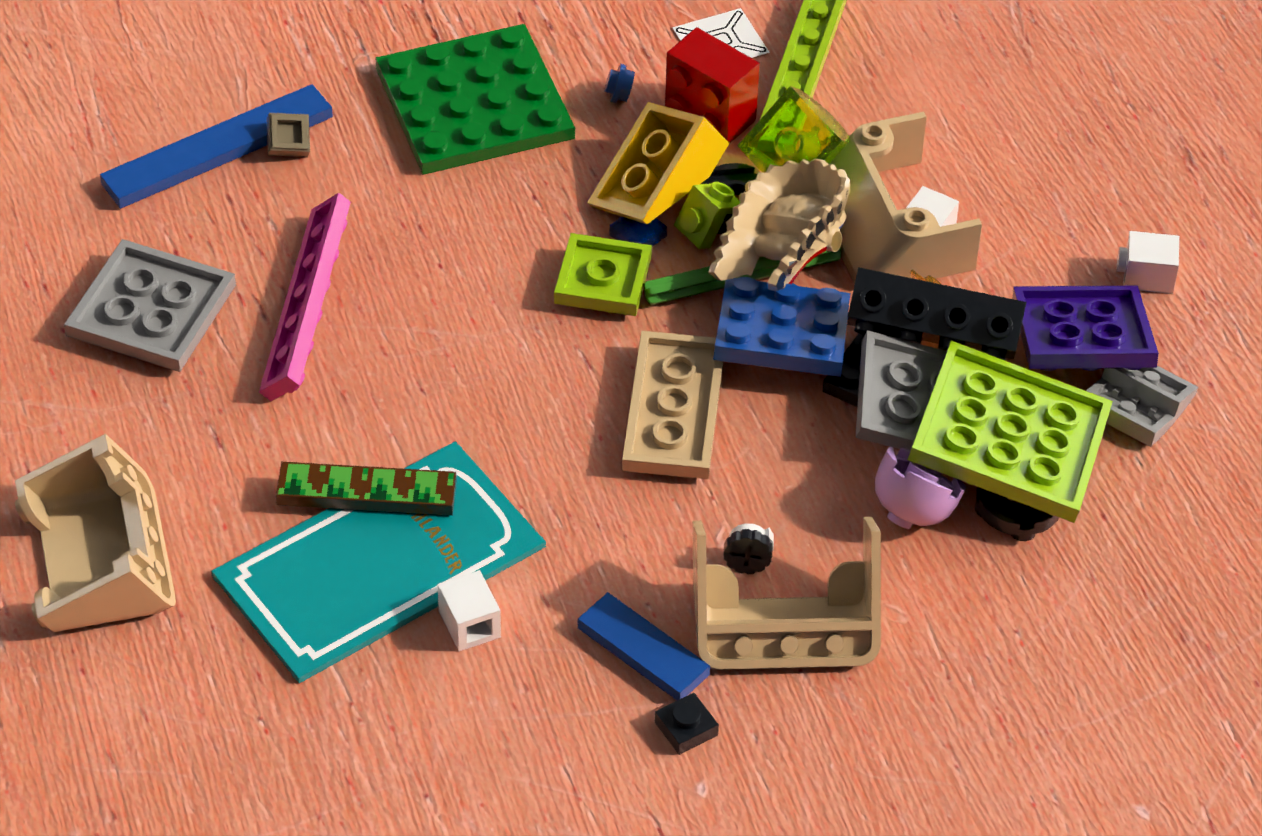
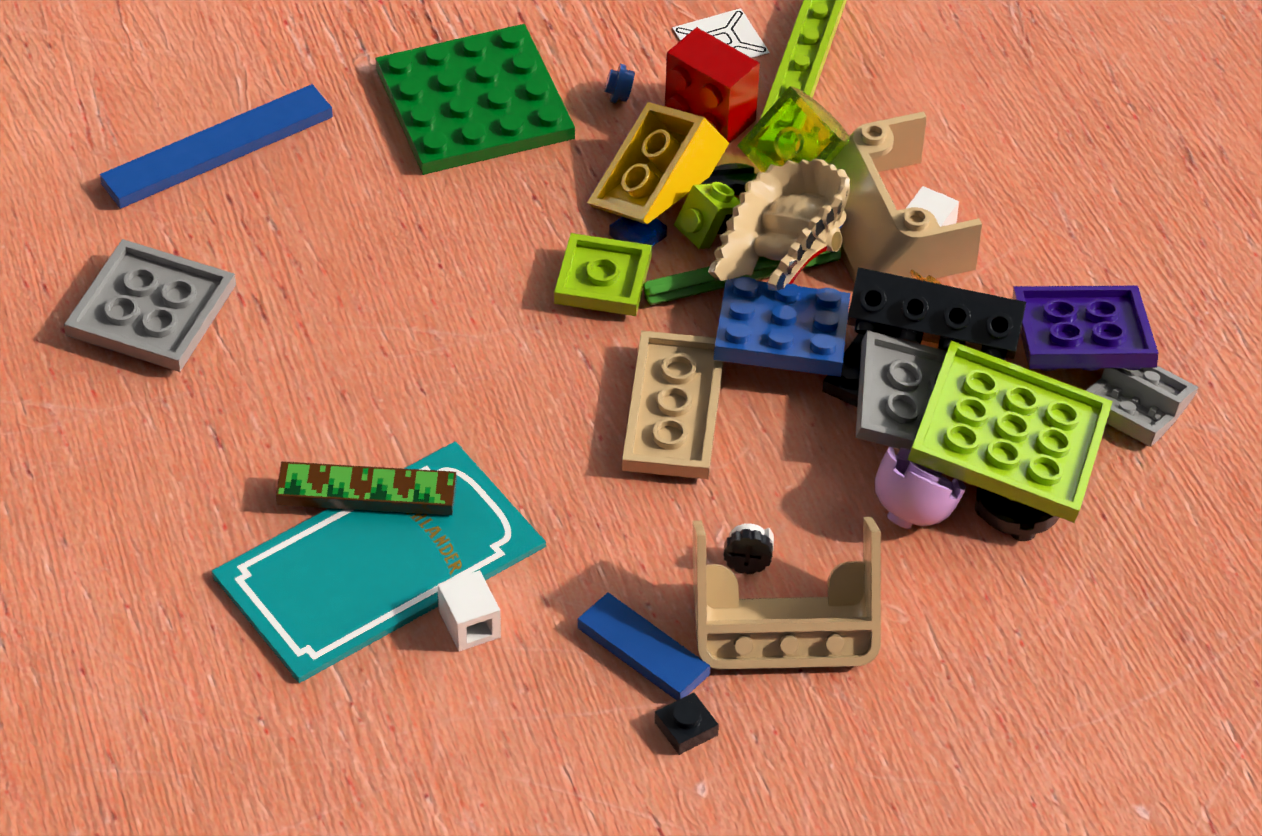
(97, 538): tan windscreen -> none
(288, 134): dark tan tile -> none
(305, 298): dark pink plate -> none
(1150, 261): white brick -> none

